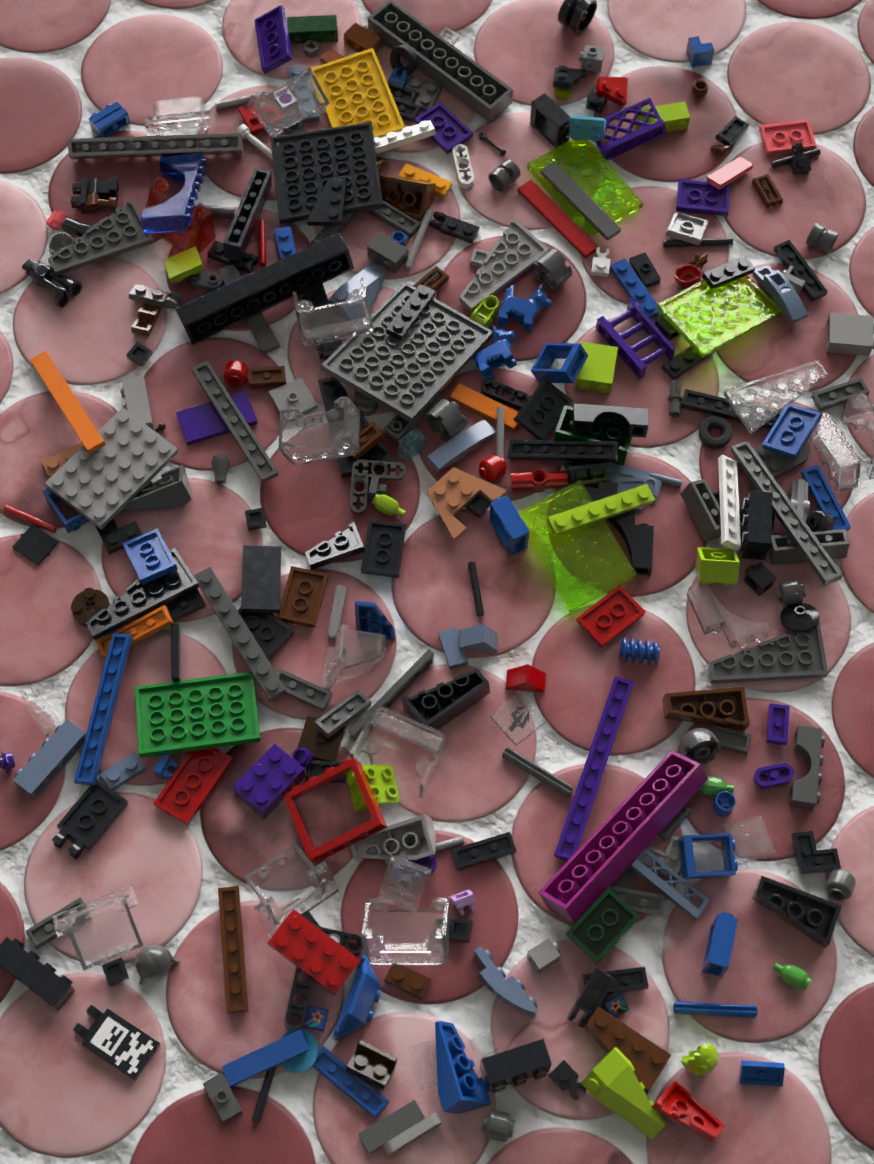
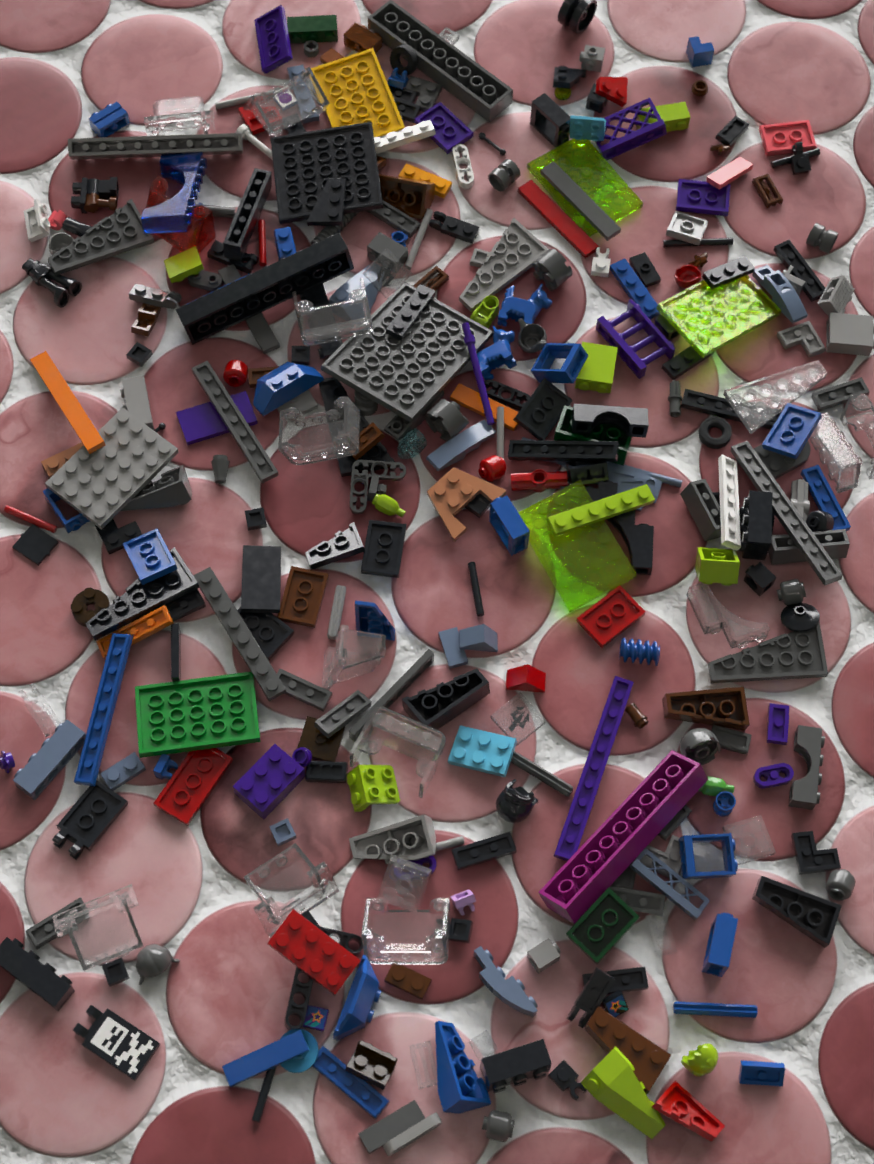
(36, 221): none -> white bracket
(222, 1097): dark grey plate -> none
(233, 950): reddish brown plate -> none
(282, 832): none -> sand blue plate
(284, 385): none -> blue wedge
(301, 355): none -> black plate
(348, 838): red window -> none
(387, 273): none -> clear tile
(469, 341): none -> dark purple bar
(482, 751): none -> medium azure plate
(515, 803): none -> black hair
(531, 337): none -> dark grey hair
(637, 716): none -> reddish brown pin
(793, 976): bright green plant -> none
(804, 335): none -> light grey tile
(836, 295): none -> light grey brick

